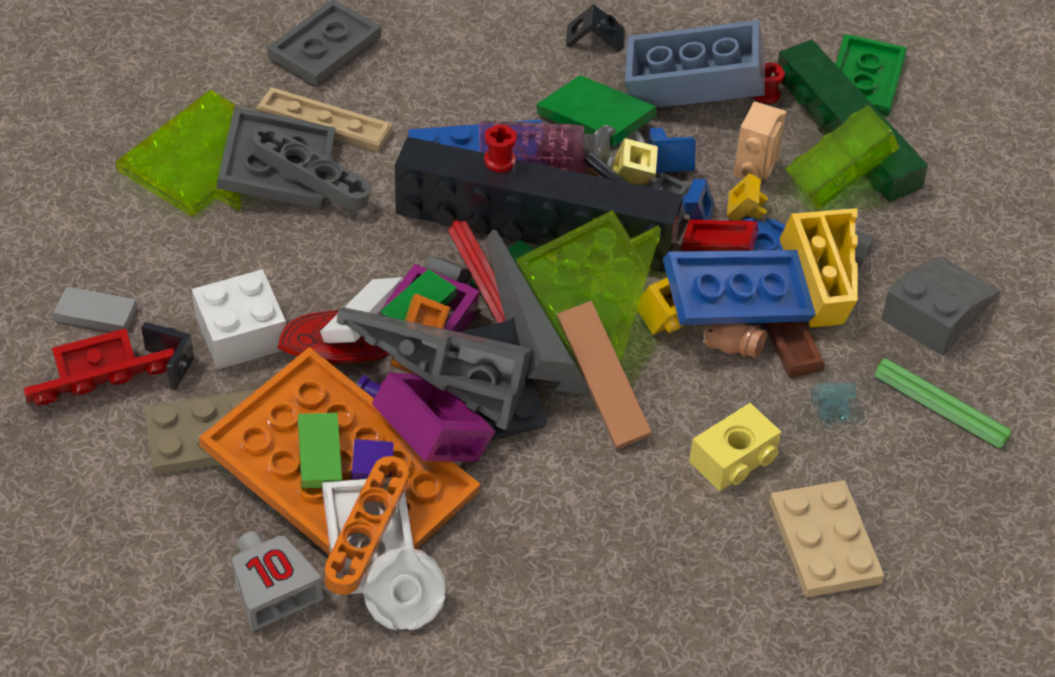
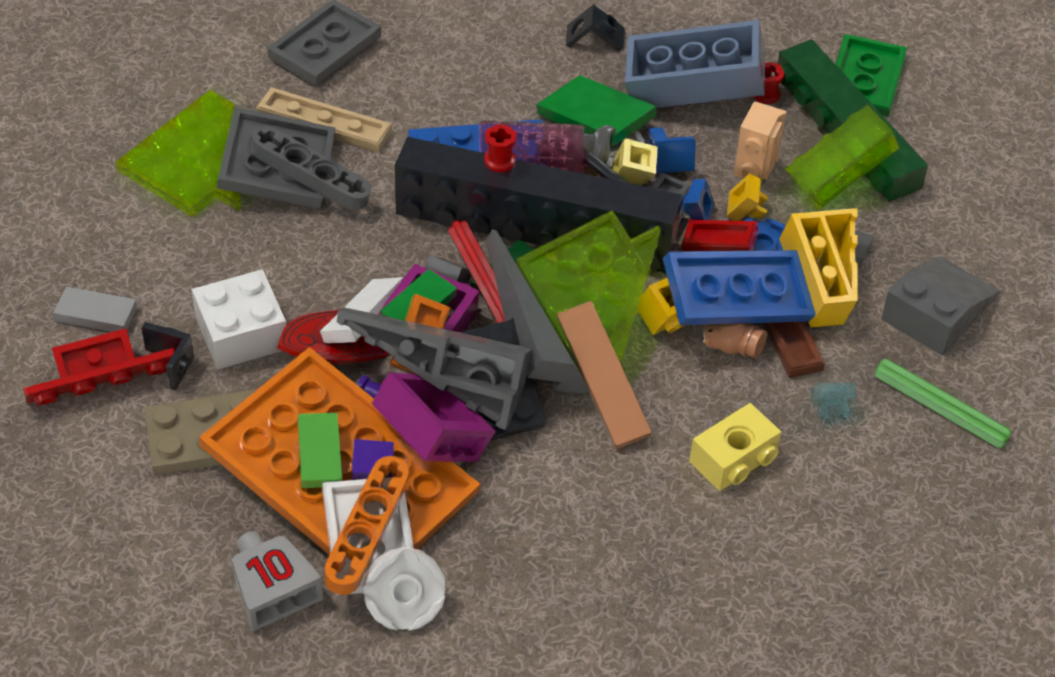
(826, 538): tan plate -> none

